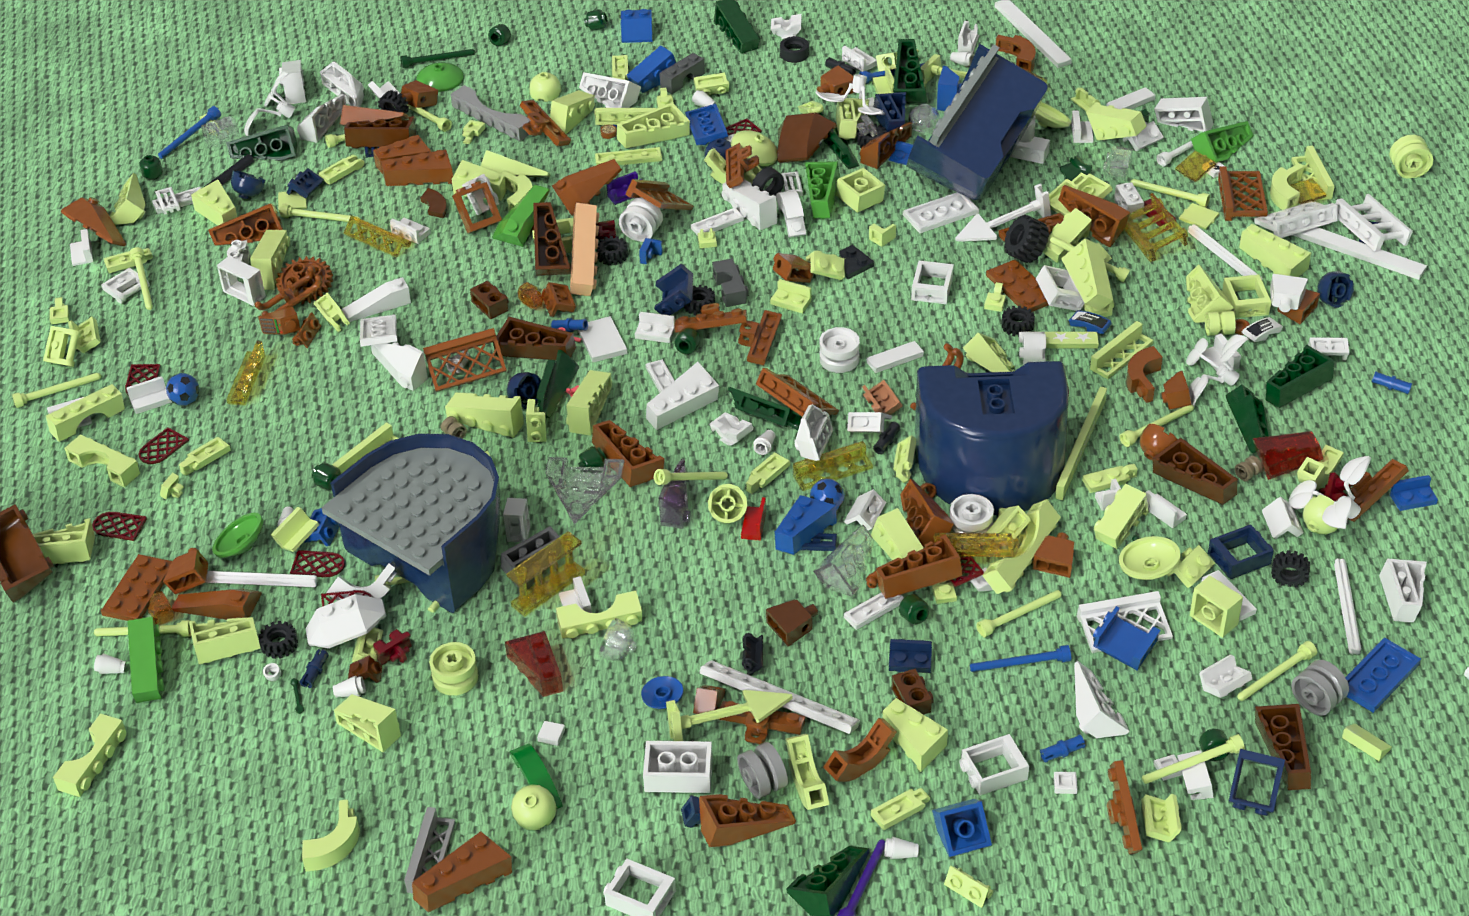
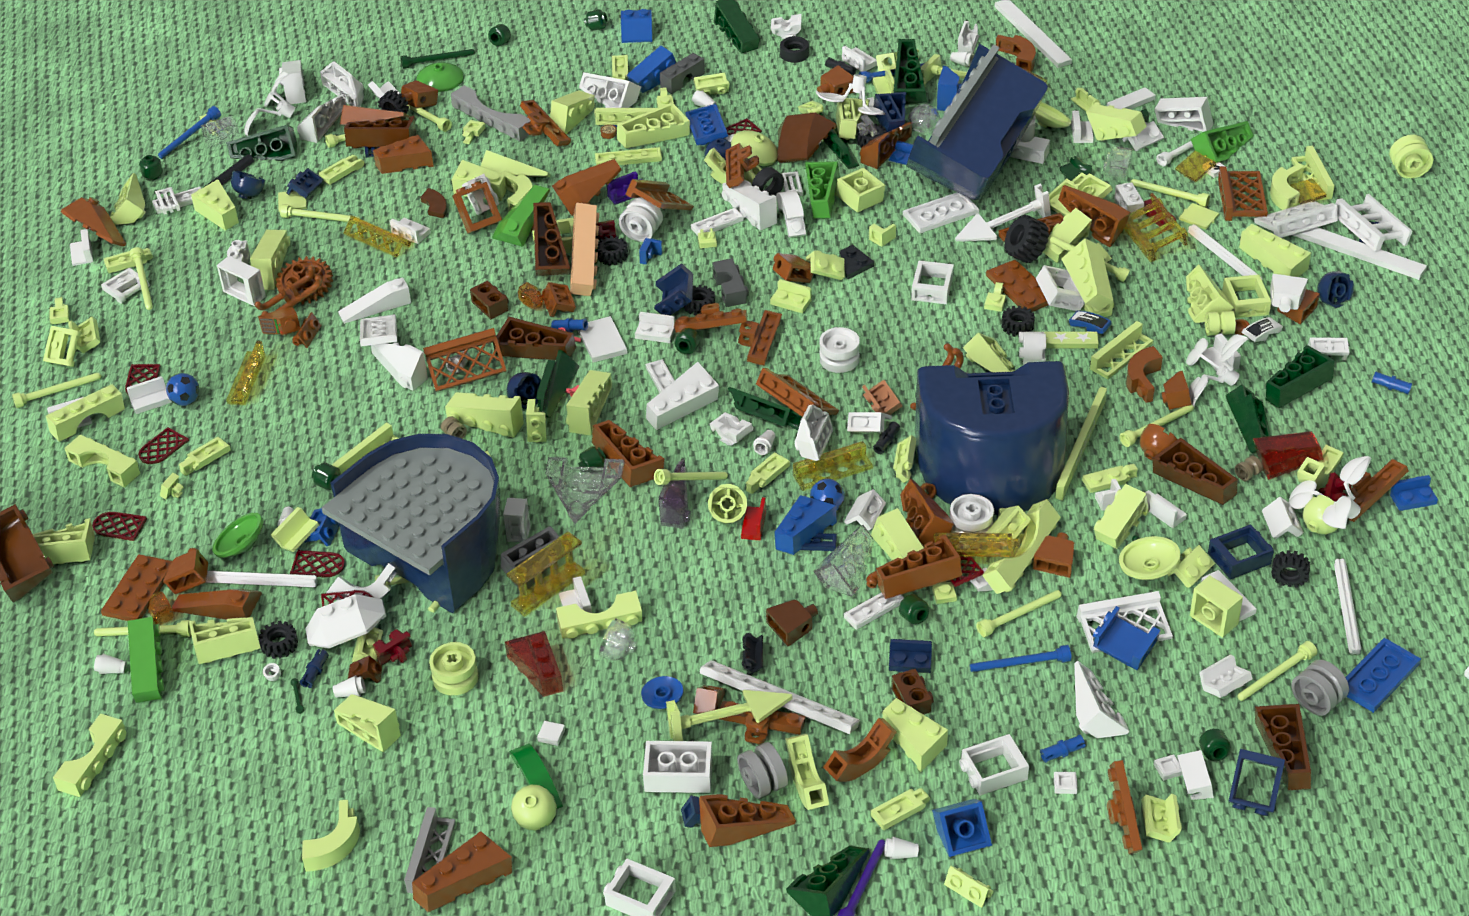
(247, 226): dark orange wedge -> none
(330, 311): yellowish green hinge -> none
(418, 169): dark orange wedge -> none
(545, 87): yellowish green cylinder -> none
(895, 357): white tile -> none
(1232, 745): yellowish green piece -> none
(1366, 741): yellowish green slope -> none
(1403, 587): white wedge -> none

